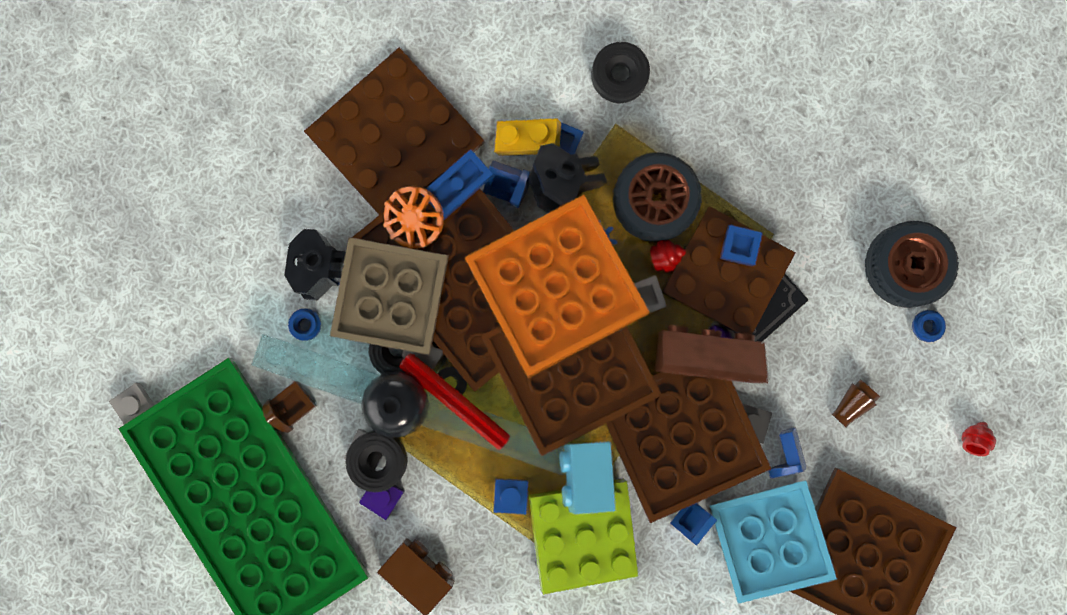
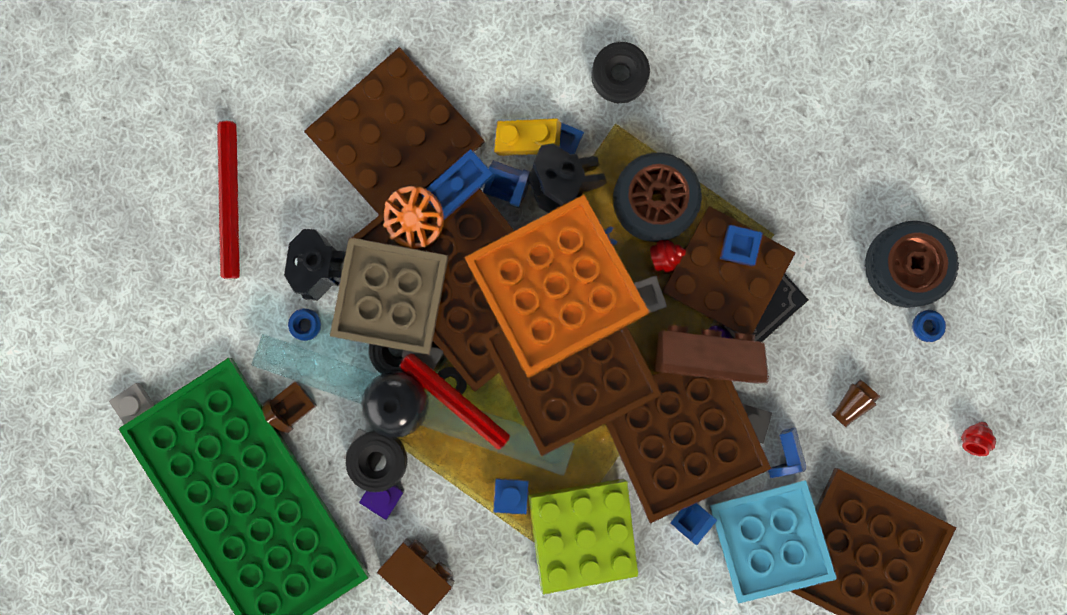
(228, 200): none -> red axle
(588, 477): medium azure brick -> none

